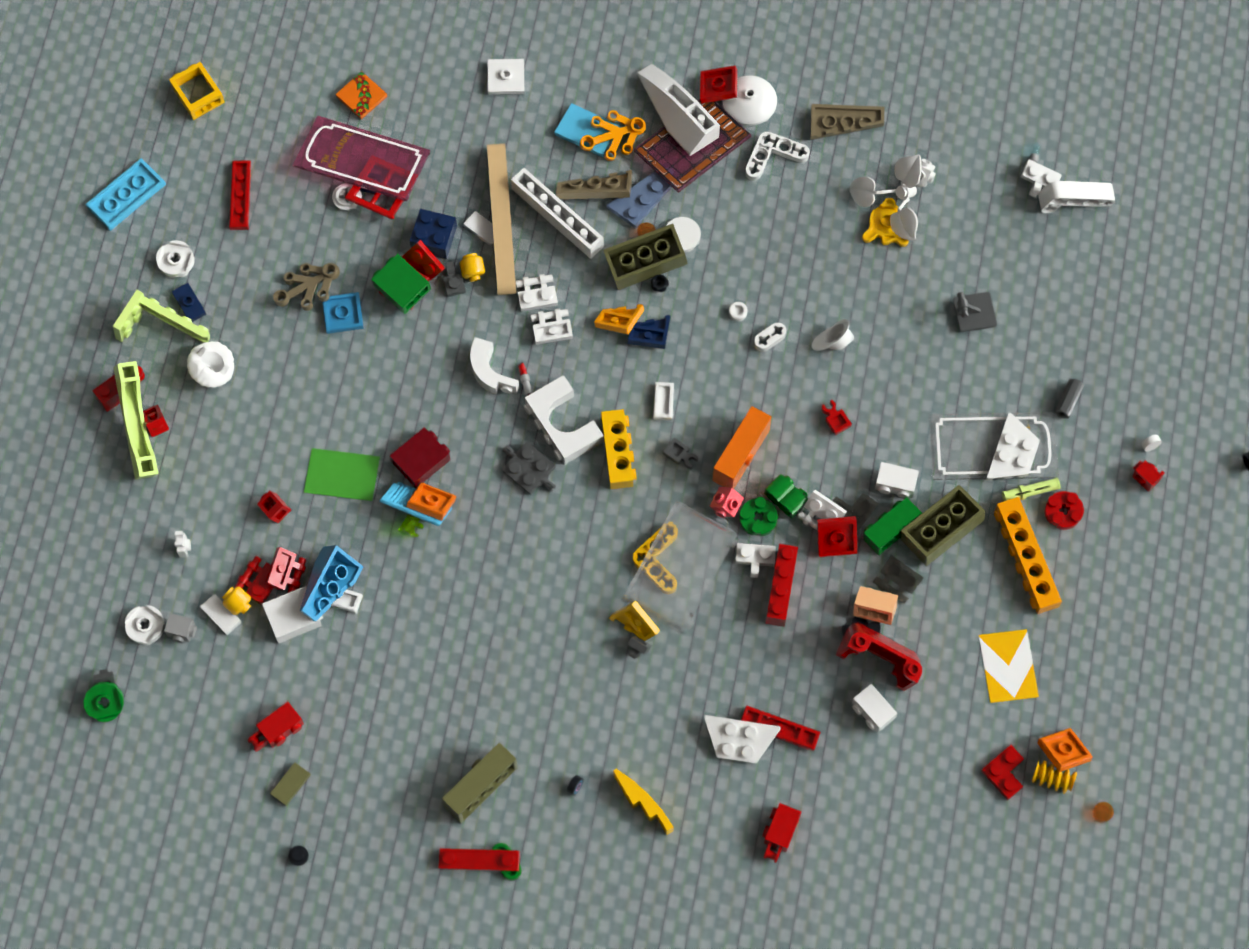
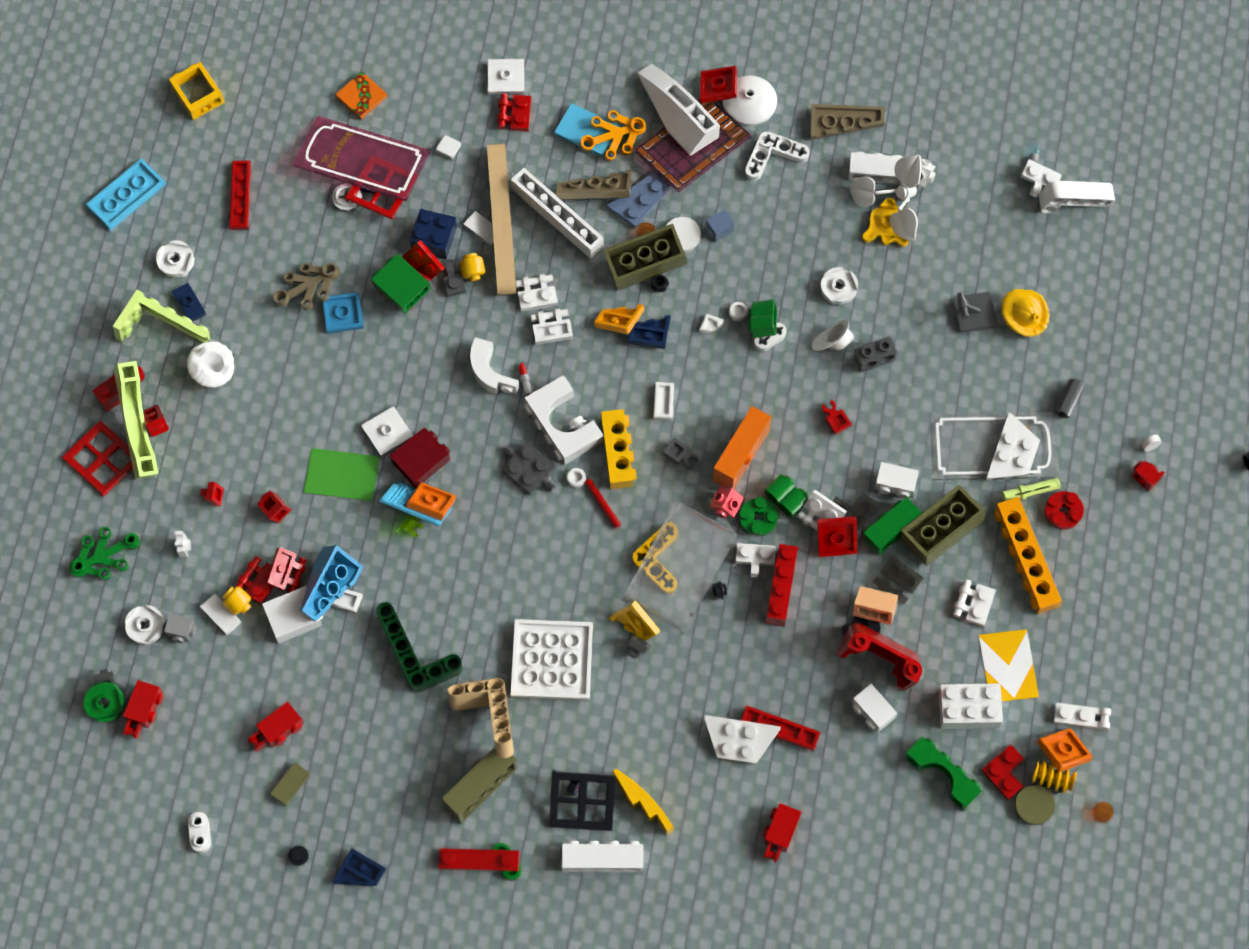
(101, 555): none -> green plant
(102, 458): none -> red window
(142, 707): none -> red brick
(199, 831): none -> white plate
(212, 494): none -> red tile
(359, 870): none -> dark blue wing
(387, 431): none -> white plate
(408, 655): none -> dark green beam
(448, 147): none -> white tile
(484, 694): none -> tan beam
(520, 112): none -> red plate
(552, 659): none -> white plate
(576, 477): none -> white tile
(577, 423): none -> white plate
(582, 800): none -> black window
(602, 857): none -> white brick
(603, 504): none -> red bar
(710, 324): none -> white tile
(719, 225): none -> sand blue brick
(719, 590): none -> black plate
(763, 318): none -> green brick
(835, 295): none -> white plate
(875, 354): none -> dark grey brick
(876, 166): none -> white brick
(925, 755): none -> green arch
(970, 706): none -> white brick
(980, 604): none -> white plate
(1025, 312): none -> yellow piece
(1035, 805): none -> olive tile
(1081, 716): none -> white plate

